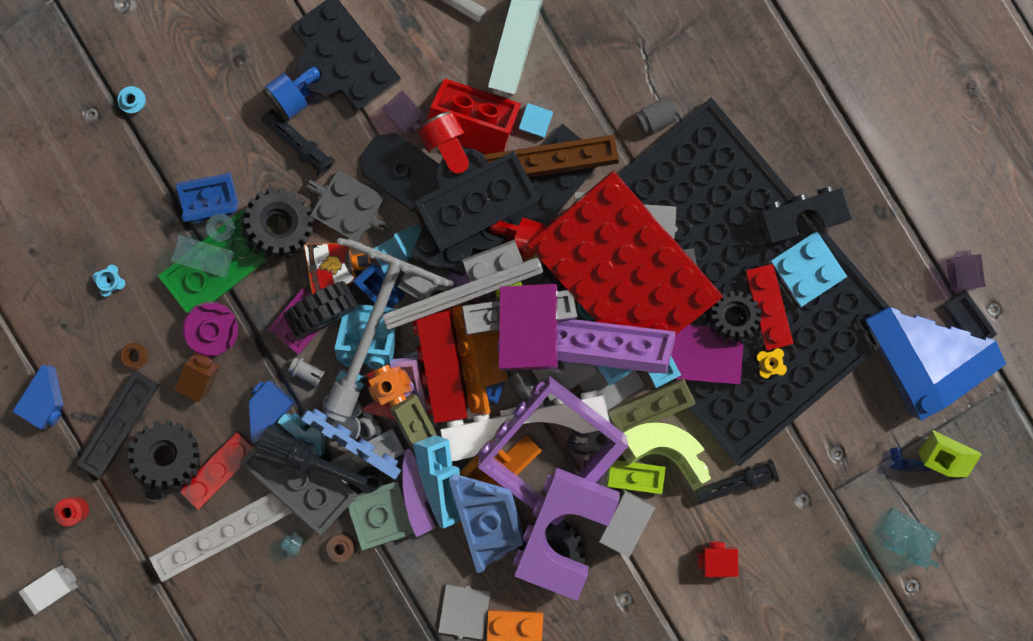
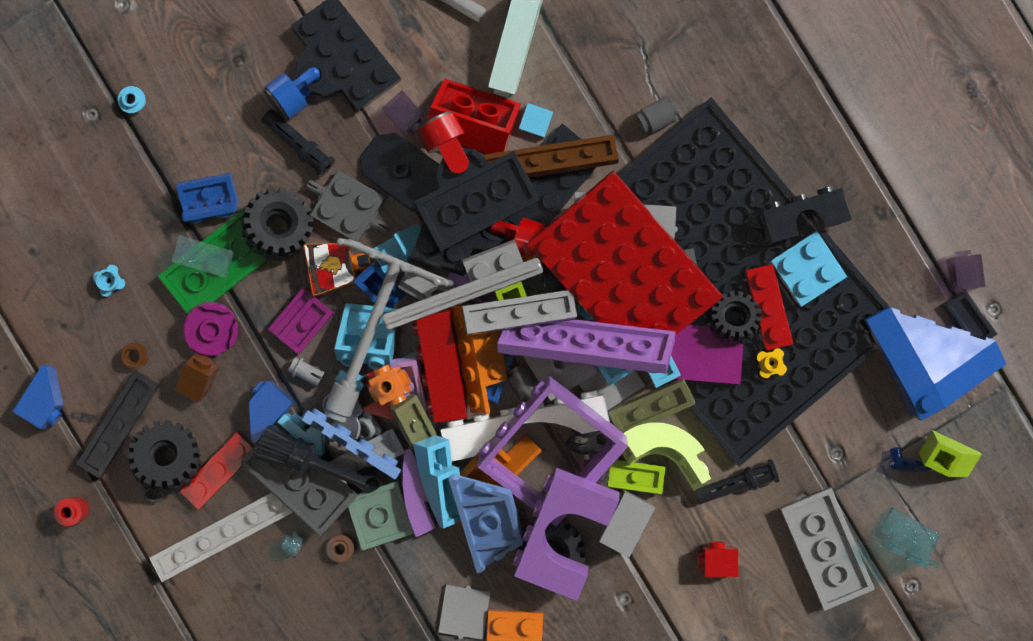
(49, 589): slope -> none
(212, 231): clear light blue plate -> none
(320, 309): black tyre -> none
(528, 327): magenta tile -> none
(827, 548): none -> light grey plate

